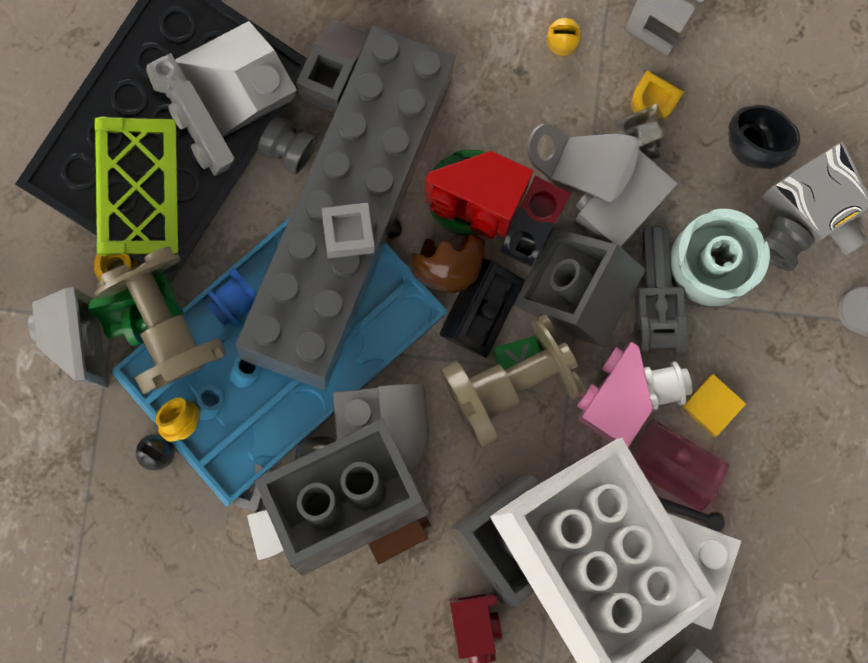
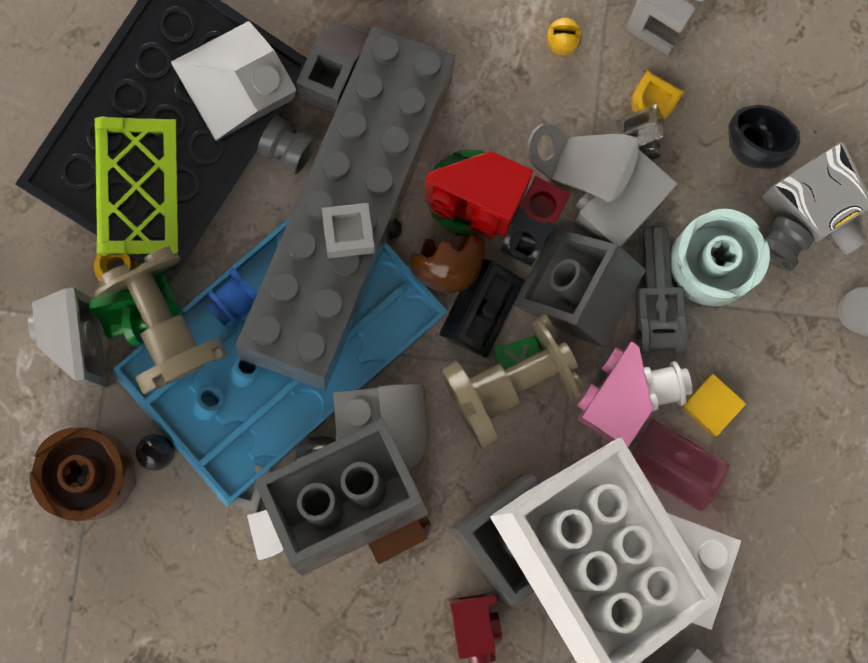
(58, 467): none -> reddish brown brick
(177, 419): yellow plate -> none
(190, 113): light grey hinge -> none
(714, 520): black hinge -> none

